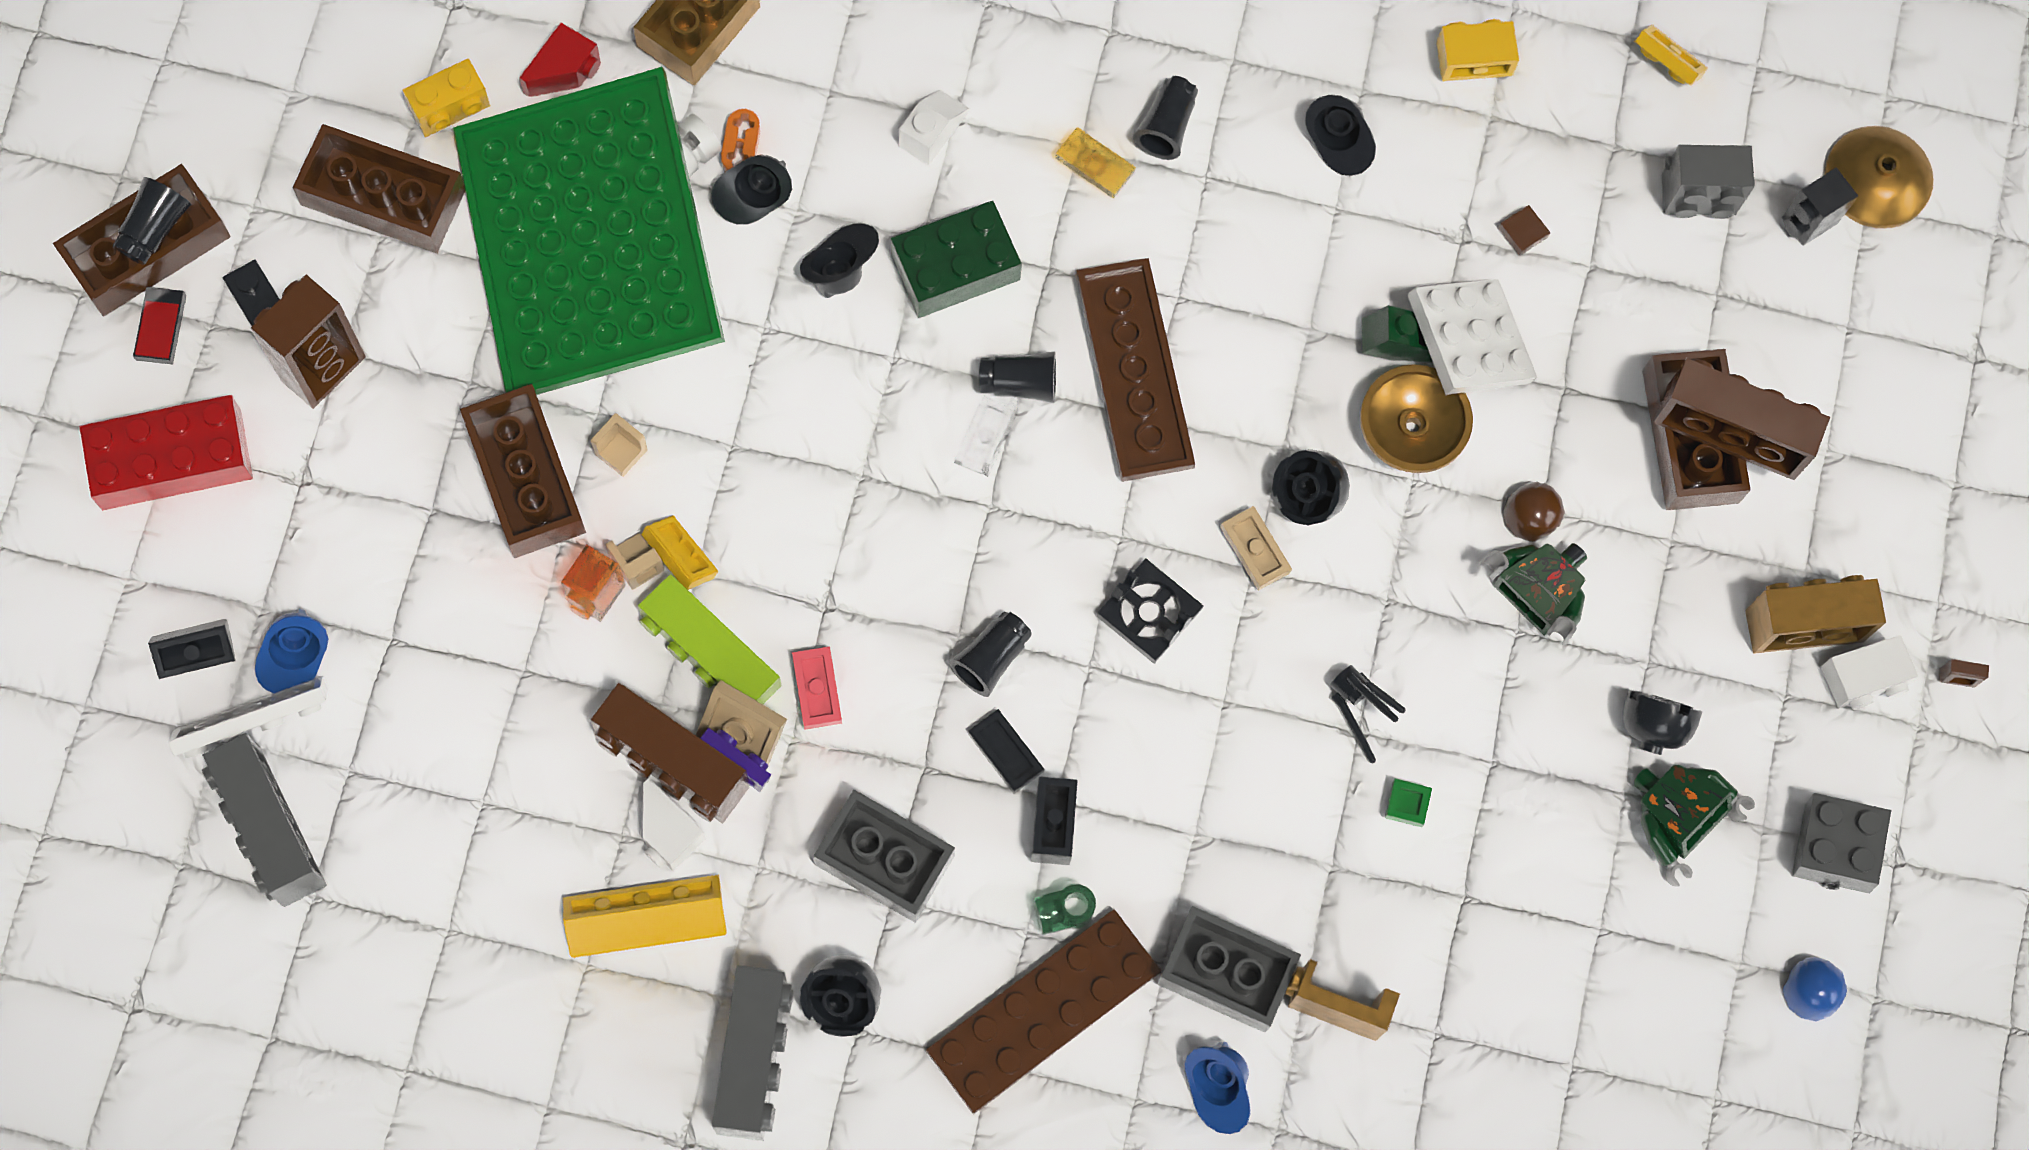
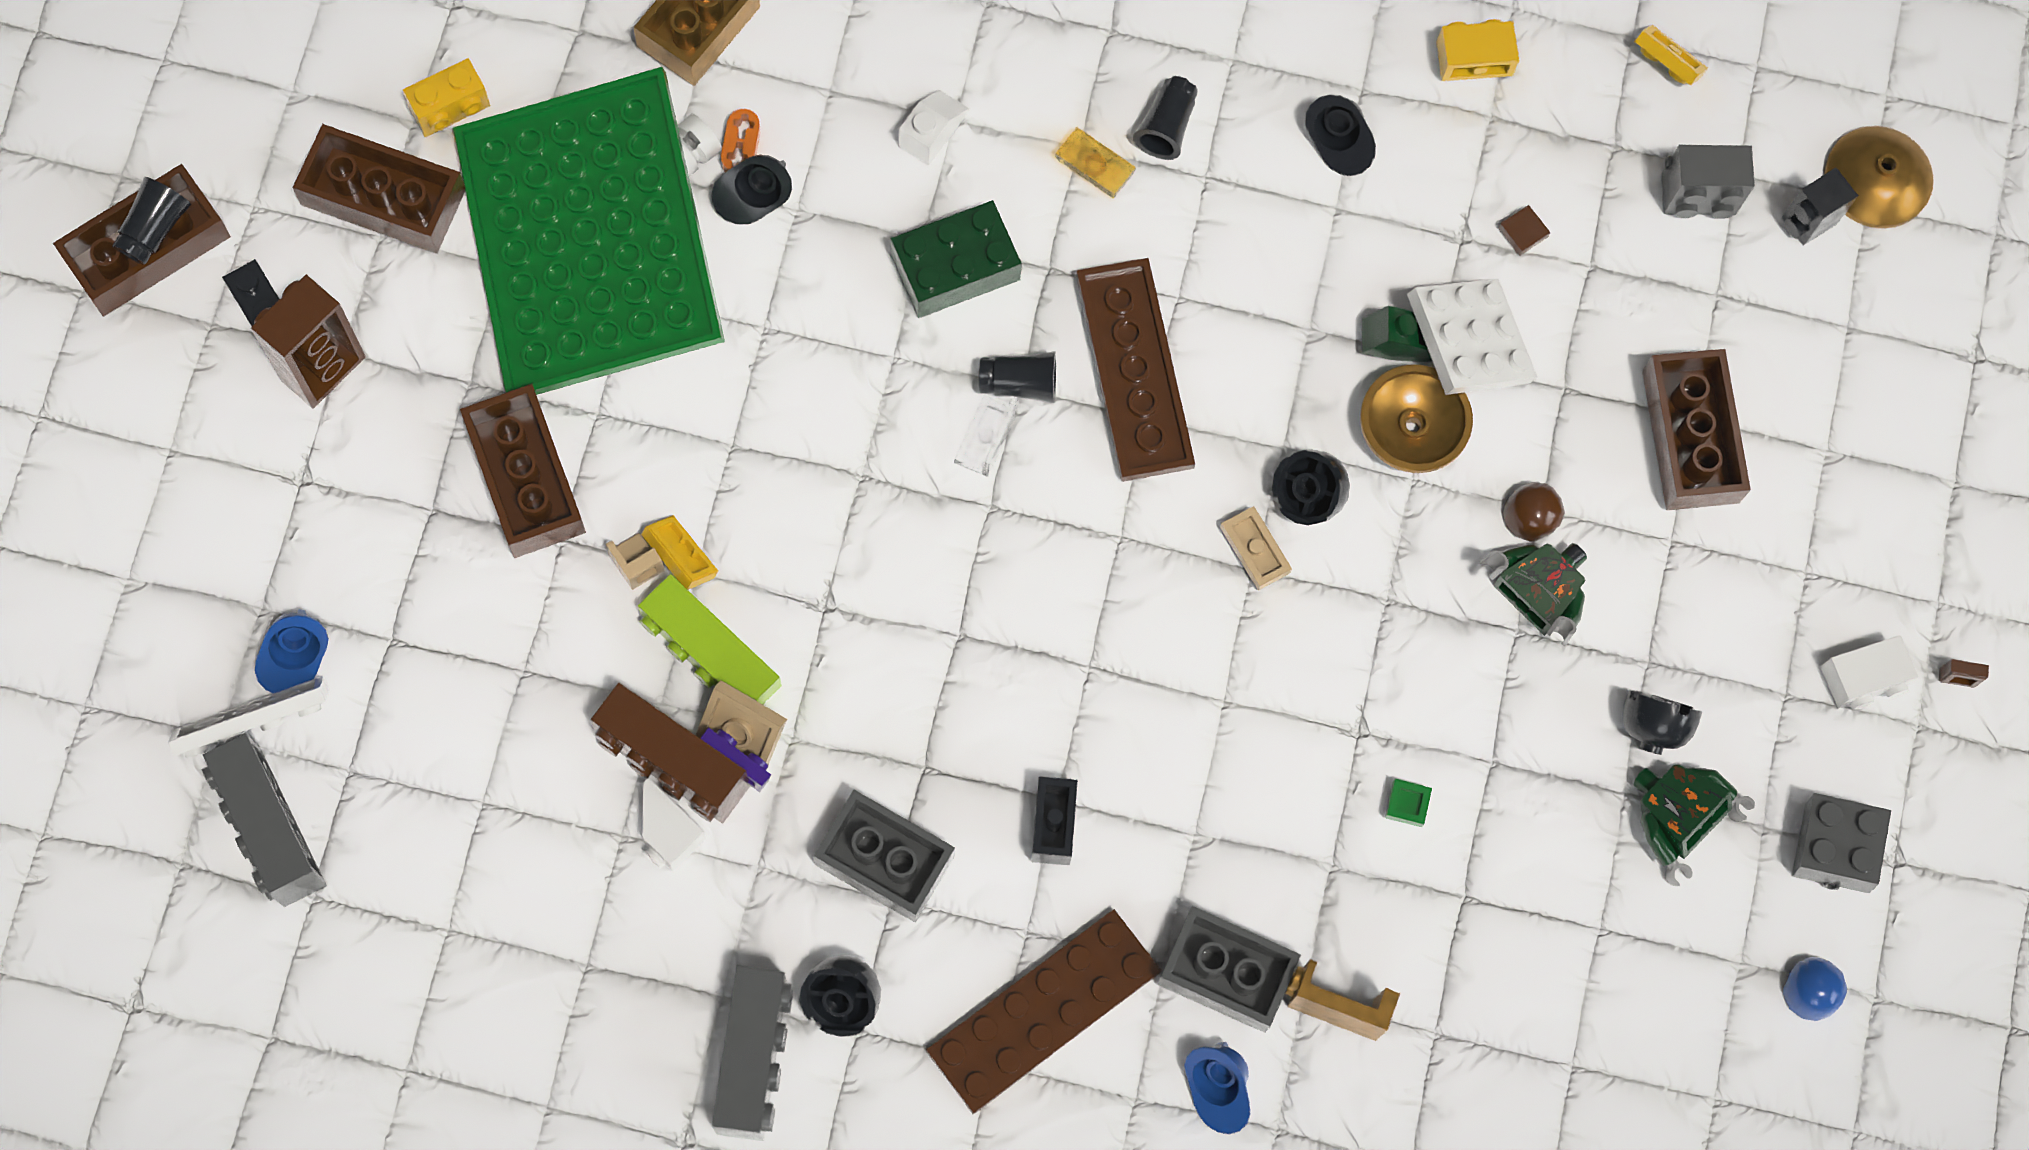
(159, 325): red tile -> none
(166, 452): red brick -> none
(192, 648): black slope -> none
(561, 63): red slope -> none
(593, 584): clear orange brick -> none
(619, 445): tan panel -> none
(644, 916): yellow panel -> none
(817, 688): coral plate -> none
(839, 259): black piece -> none
(991, 653): black plant -> none
(1006, 751): black tile -> none
(1053, 915): clear green piece -> none
(1149, 574): black piece -> none
(1354, 687): black plant -> none
(1742, 418): reddish brown brick -> none
(1815, 614): pearl gold brick -> none

